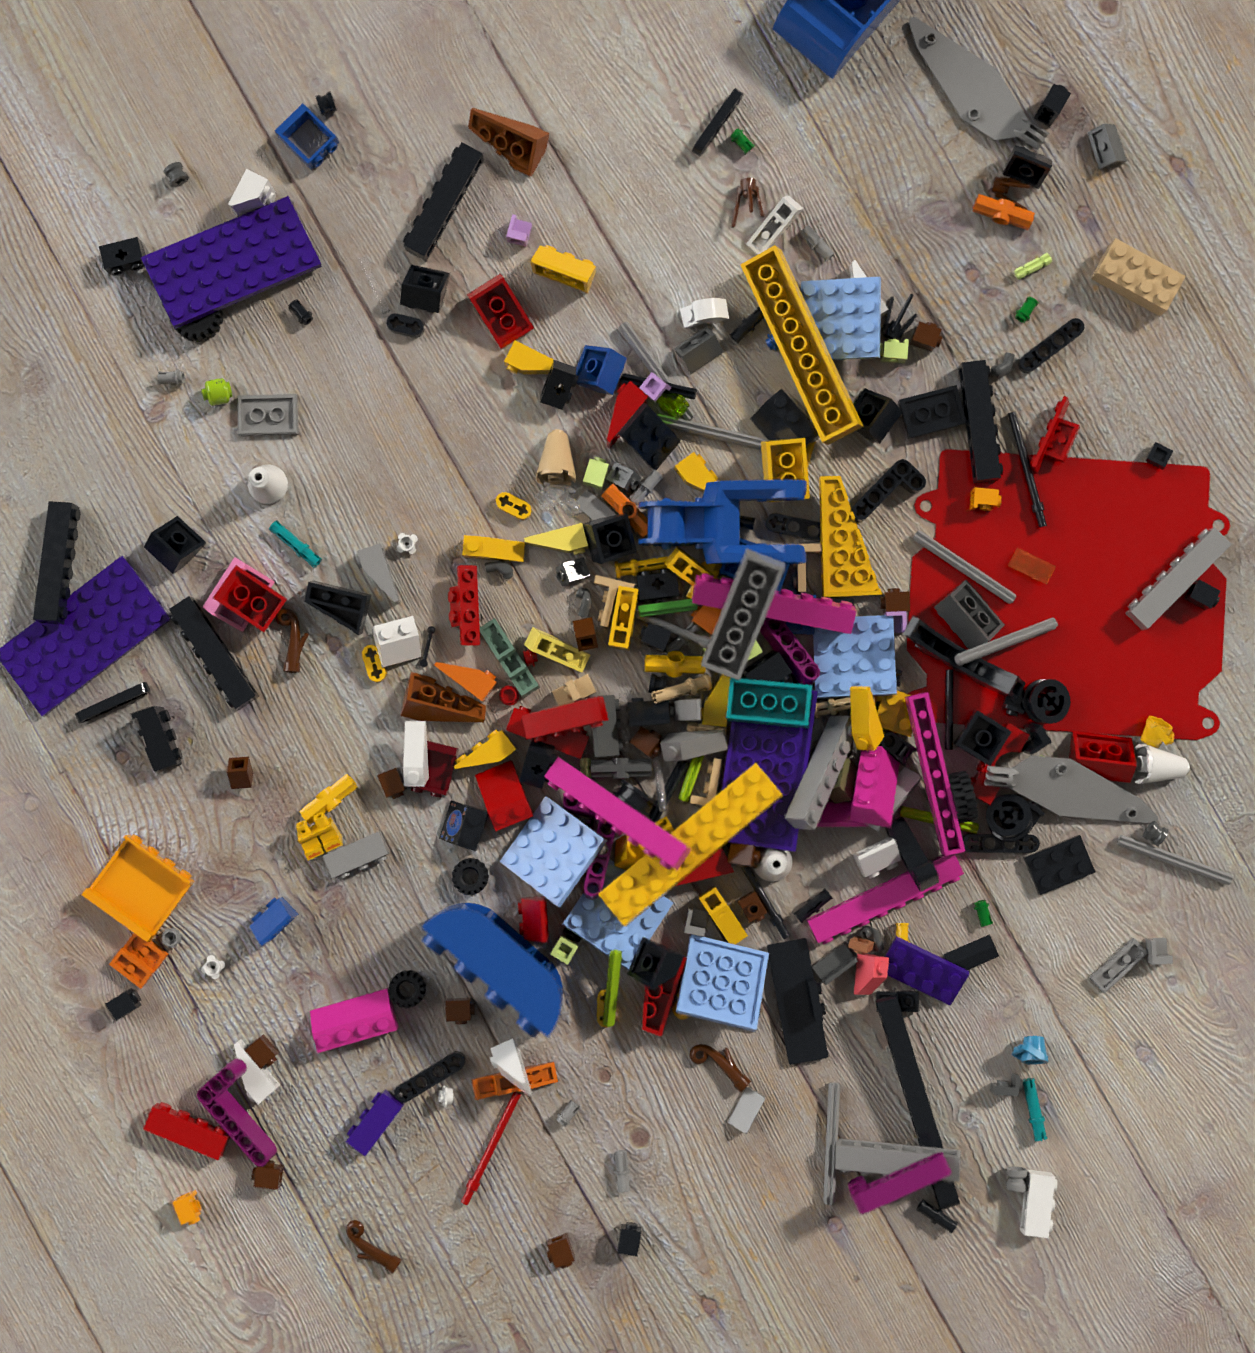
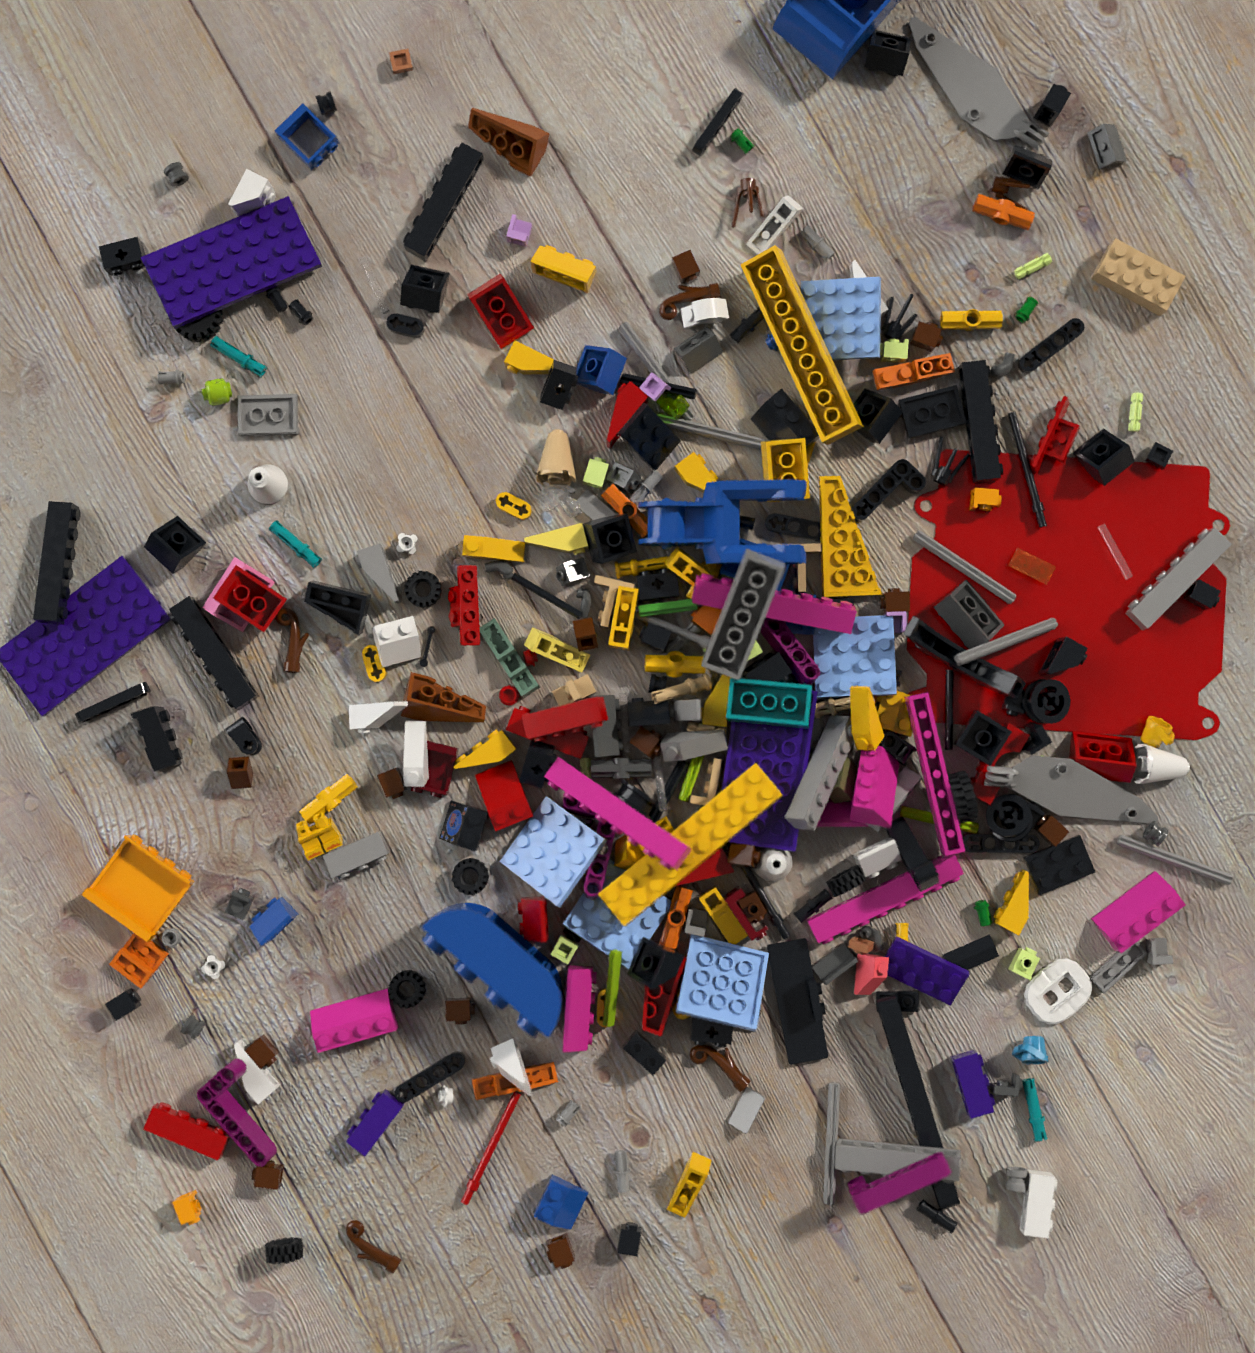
(193, 1027): none -> dark grey wheel
(239, 903): none -> dark grey bracket
(242, 734): none -> black piece
(246, 361): none -> teal pin
(277, 299): none -> black axle
(284, 1250): none -> black tyre
(373, 715): none -> white slope
(401, 61): none -> nougat plate
(410, 589): none -> black tyre
(473, 680): orange slope -> none
(547, 596): none -> black bar
(560, 1203): none -> blue slope
(577, 1010): none -> dark pink slope
(644, 1052): none -> black brick
(680, 904): none -> orange piece
(686, 267): none -> reddish brown brick
(689, 295): none -> reddish brown plant
(689, 1184): none -> yellow slope
(701, 1036): none -> black brick
(731, 898): none -> dark red panel
(846, 881): none -> black tyre
(887, 53): none -> black slope
(913, 372): none -> orange slope
(942, 475): none -> black plant
(958, 320): none -> yellow piece
(973, 1084): none -> dark purple brick
(1015, 909): none -> yellow slope
(1017, 963): none -> yellowish green brick
(1051, 830): none -> reddish brown brick
(1063, 655): none -> black slope
(1068, 1002): none -> white piece
(1104, 456): none -> black slope
(1115, 551): none -> clear bar
(1135, 412): none -> yellowish green axle
(1138, 912): none -> dark pink slope

